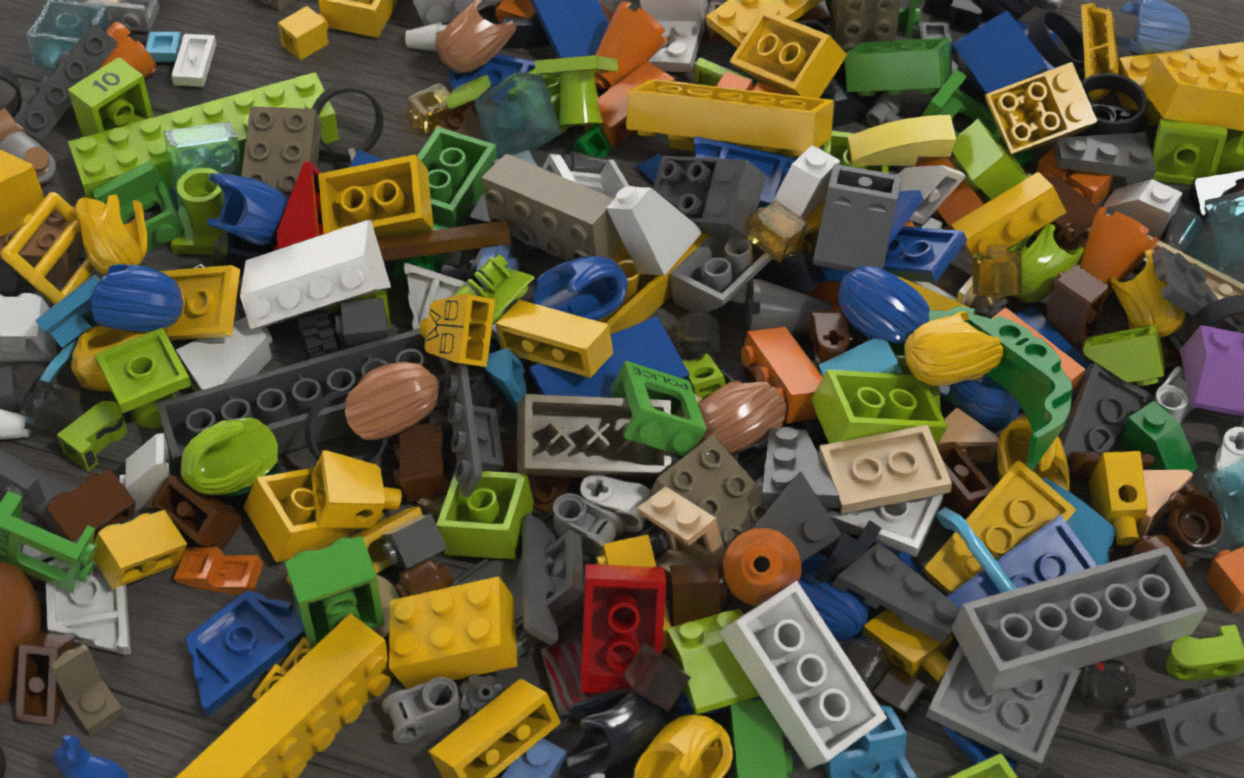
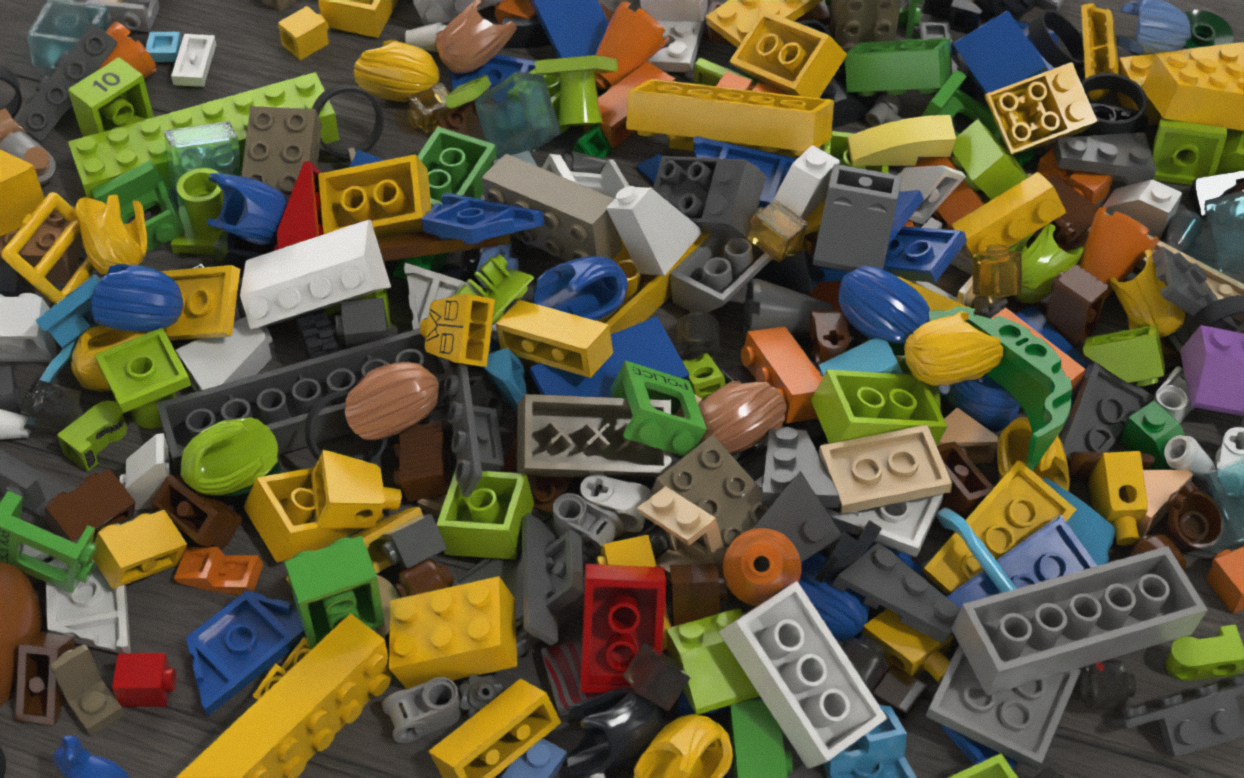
(143, 679): none -> red brick
(395, 71): none -> yellow hair
(477, 219): none -> blue wing
(1187, 454): none -> white cone
(1207, 30): none -> dark green dish

